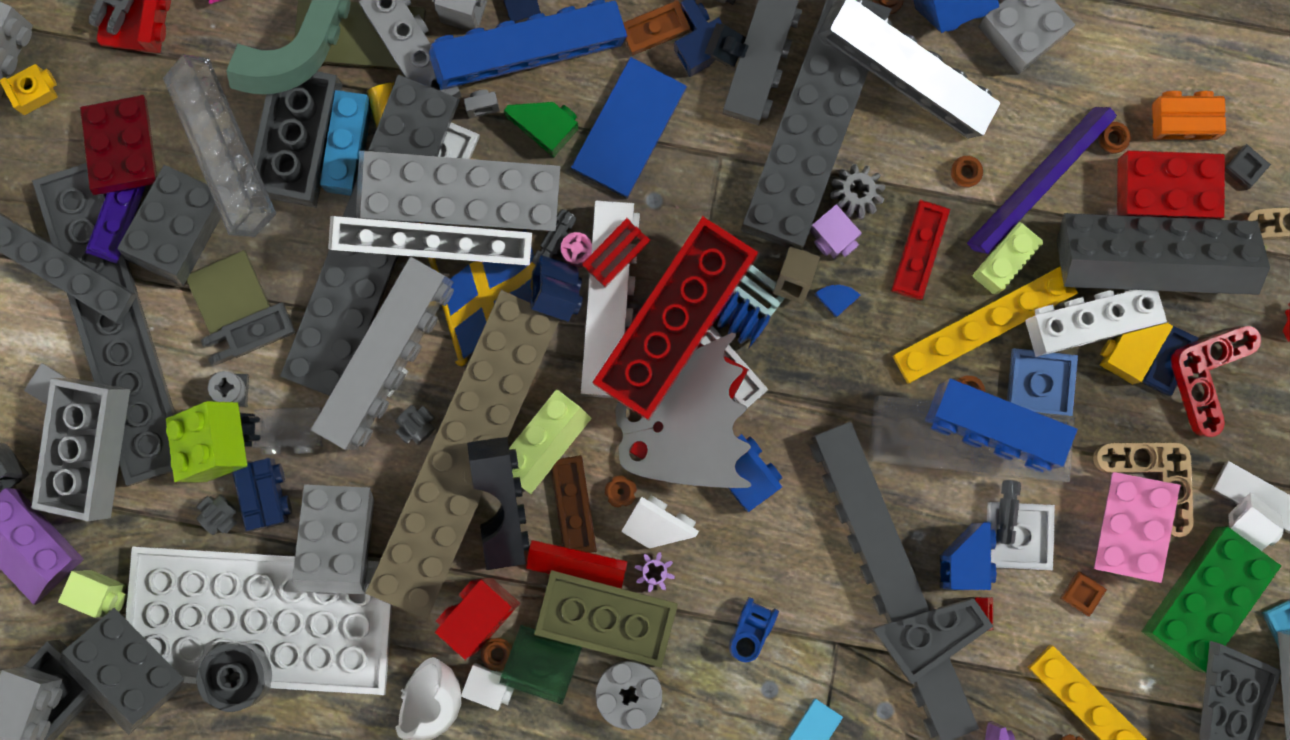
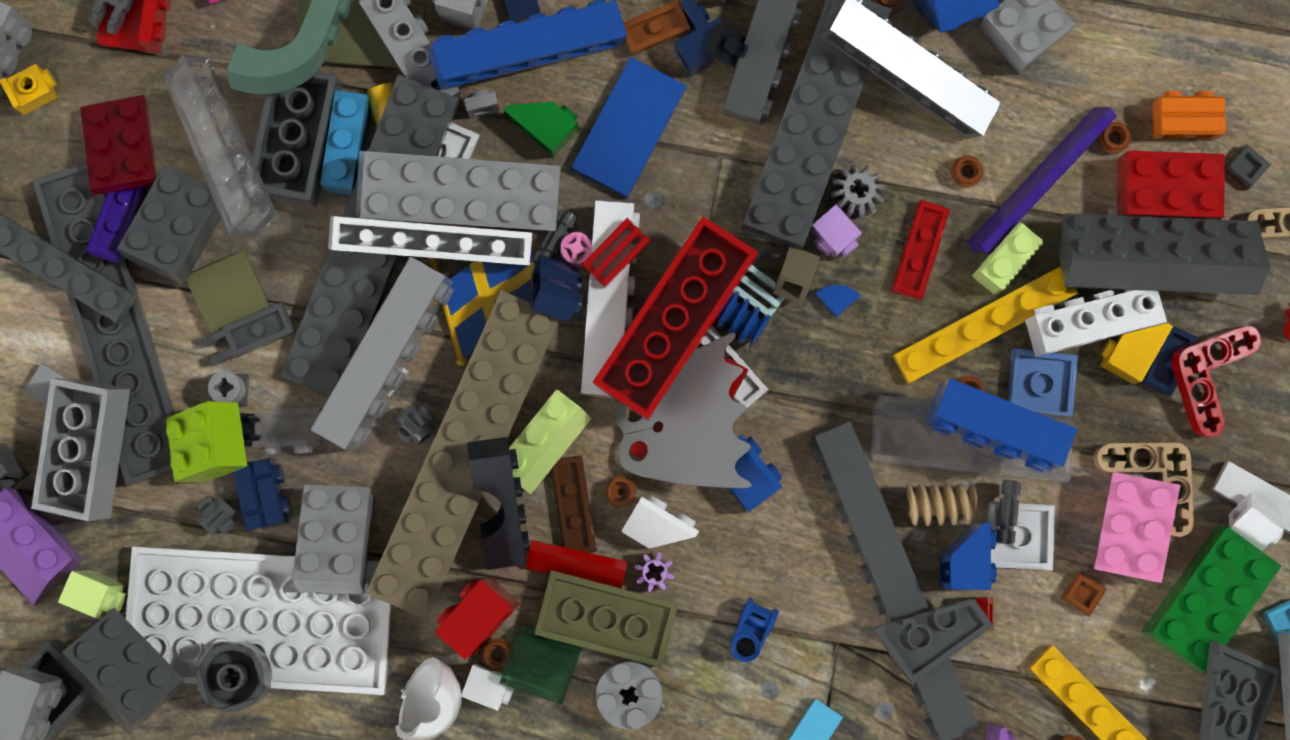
(941, 503): none -> tan piece

